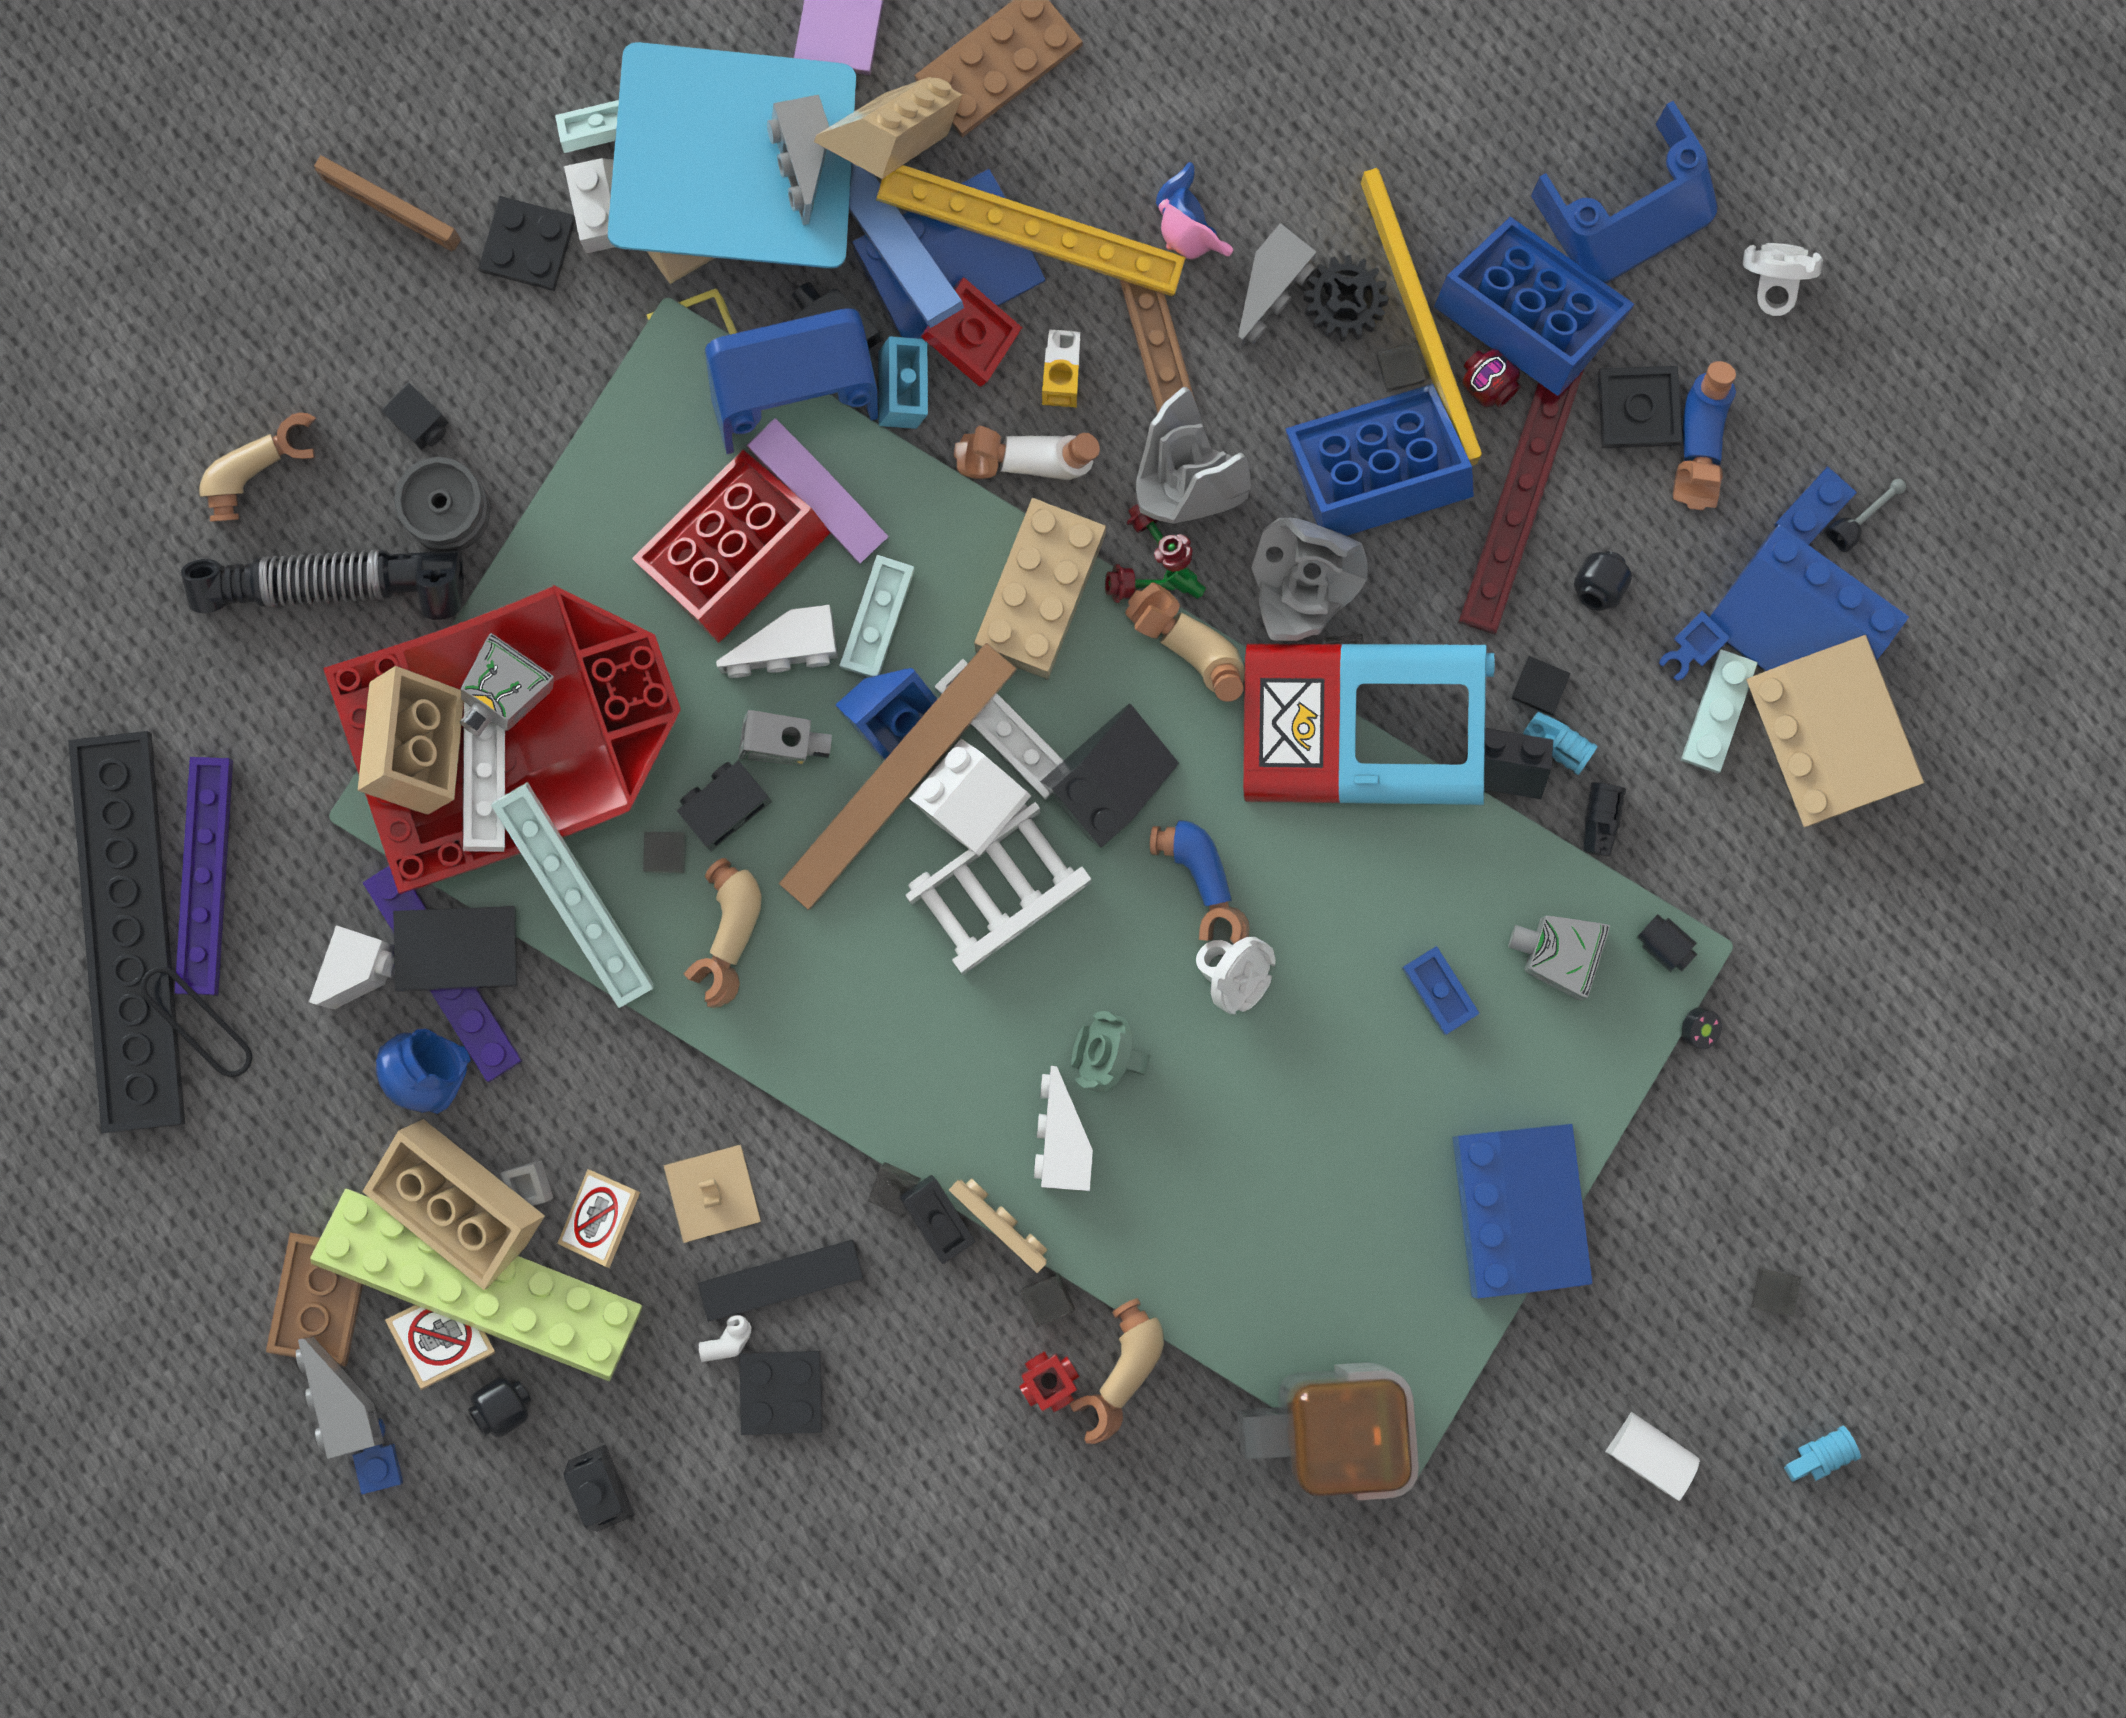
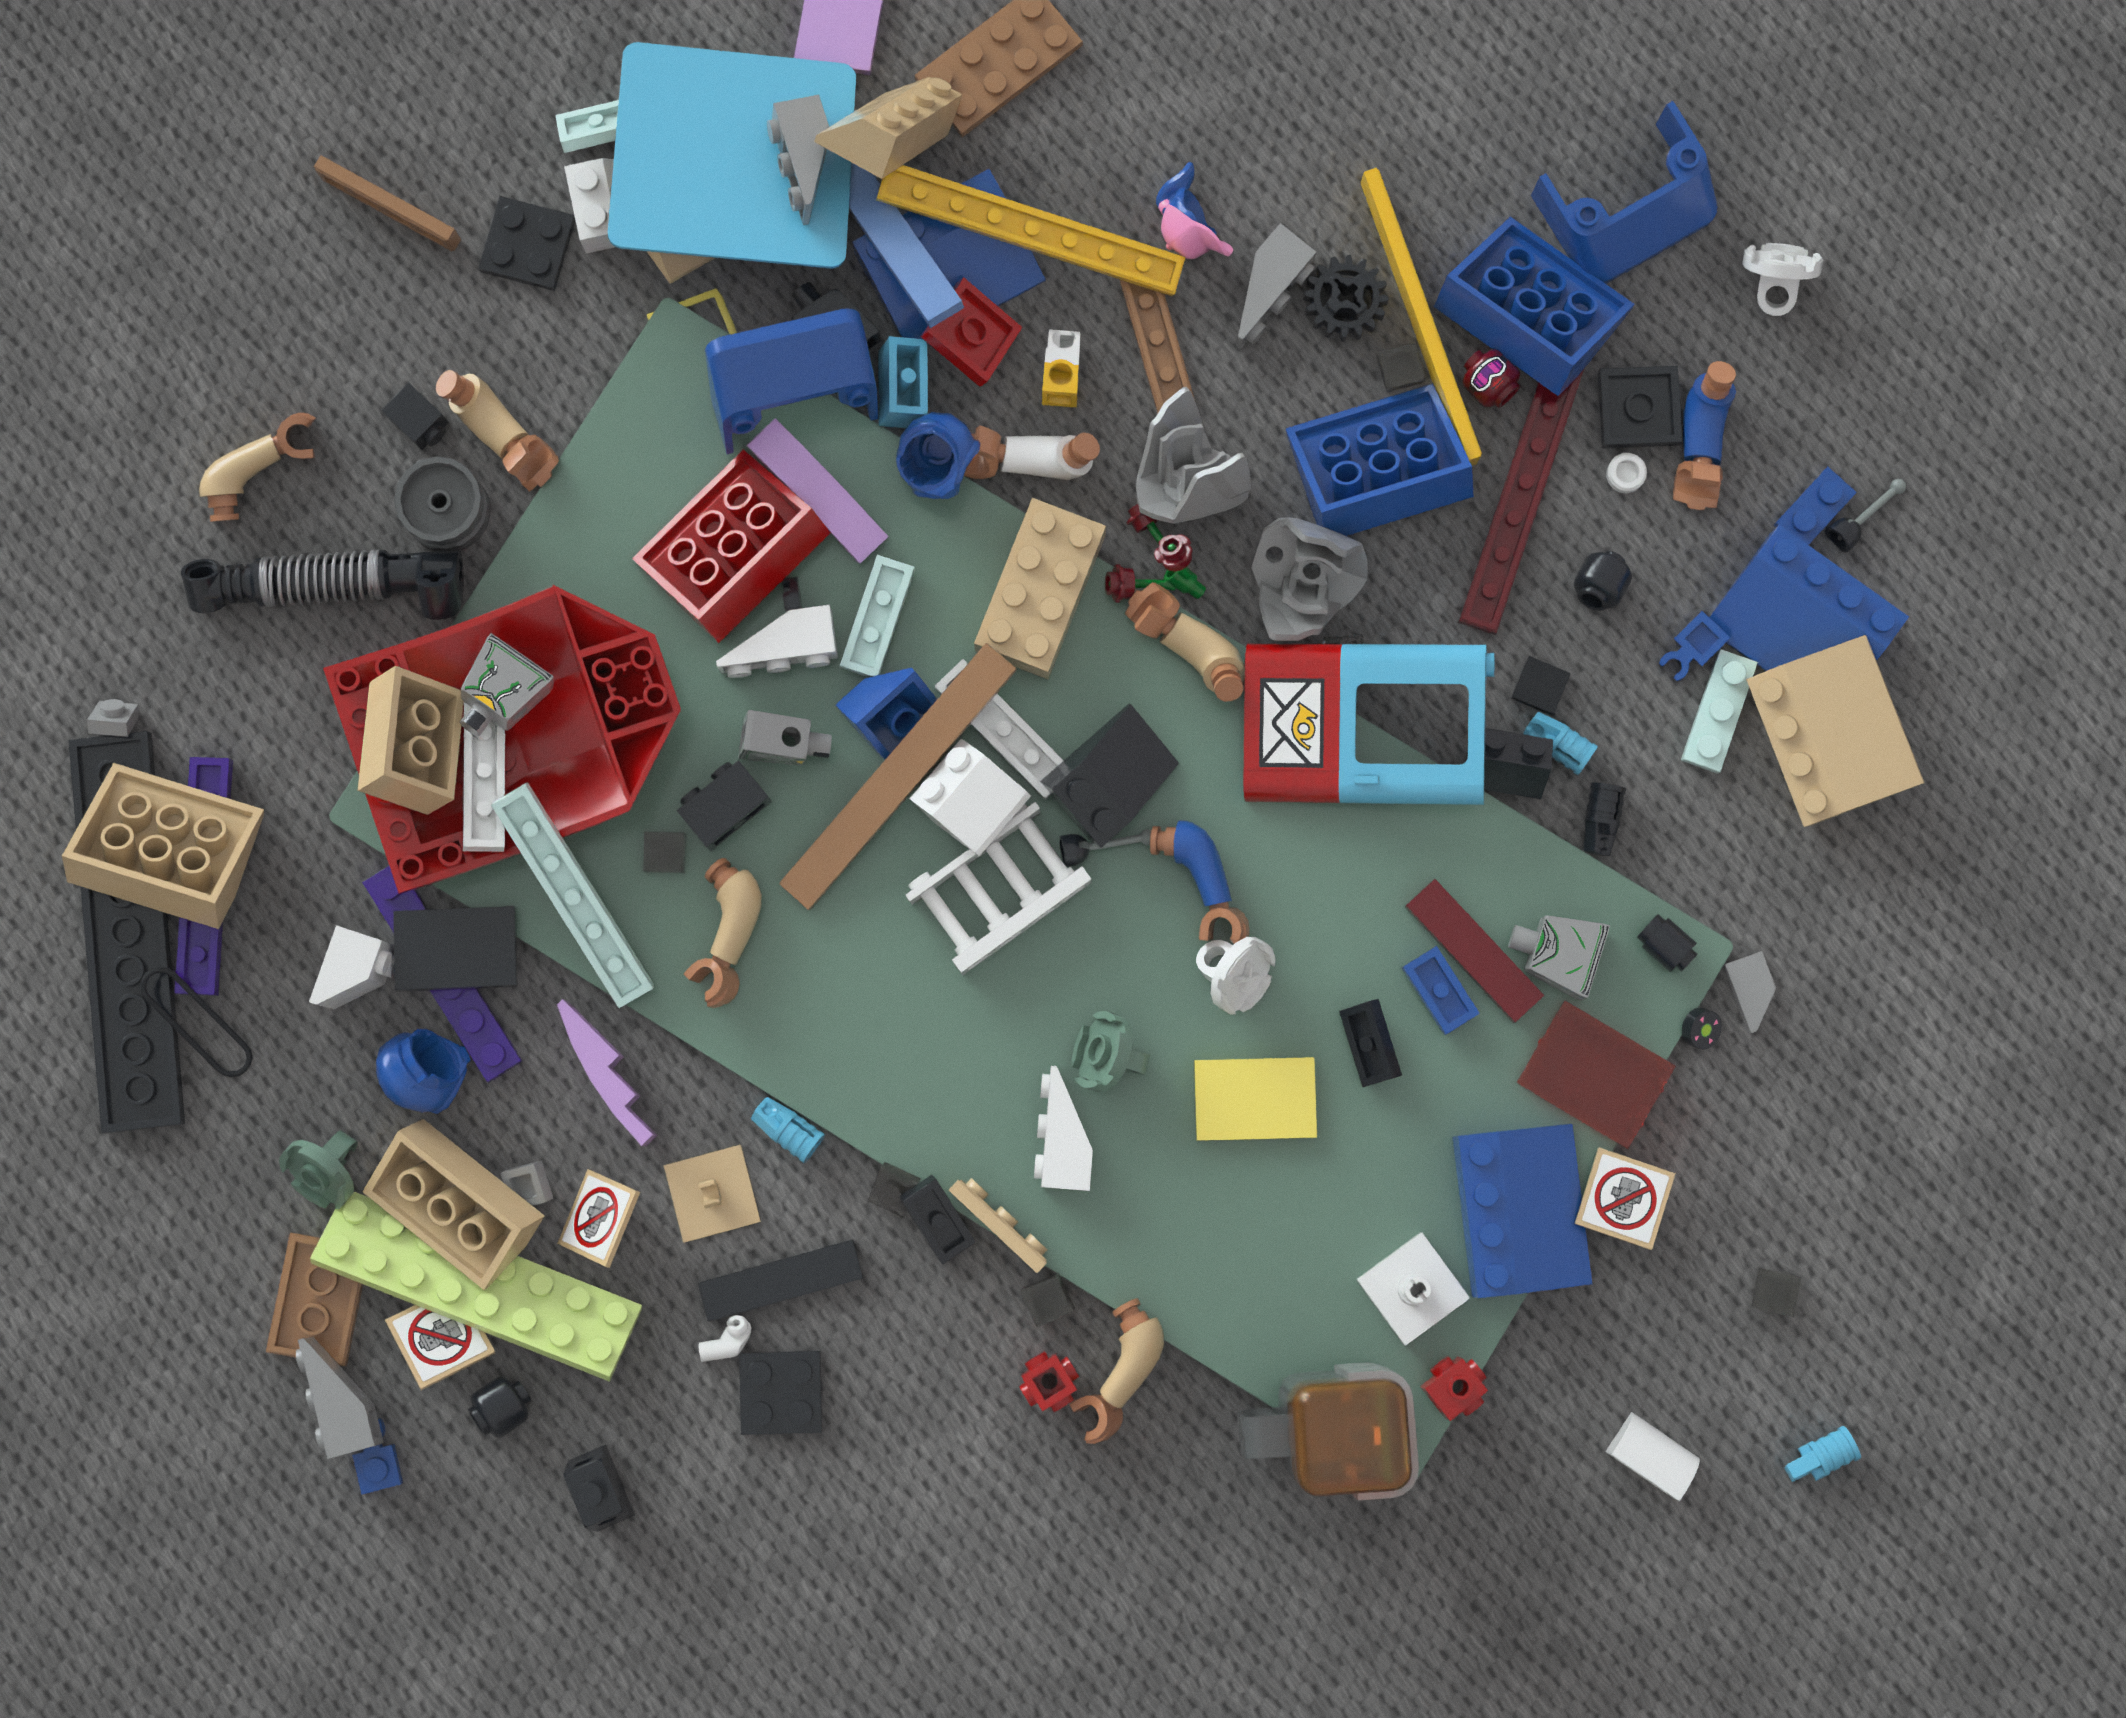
(113, 718): none -> light grey plate
(163, 845): none -> tan slope
(320, 1170): none -> sand green tile
(485, 415): none -> piece
(598, 1060): none -> lavender slope
(787, 1129): none -> medium azure hinge
(791, 593): none -> black tile
(935, 455): none -> blue helmet
(1076, 848): none -> hinge
(1255, 1099): none -> light yellow tile
(1370, 1043): none -> black plate
(1413, 1288): none -> white tile
(1440, 1386): none -> red brick
(1474, 951): none -> dark red tile
(1596, 1074): none -> clear red piece
(1624, 1198): none -> piece
(1626, 472): none -> white tile
(1751, 987): none -> light grey tile

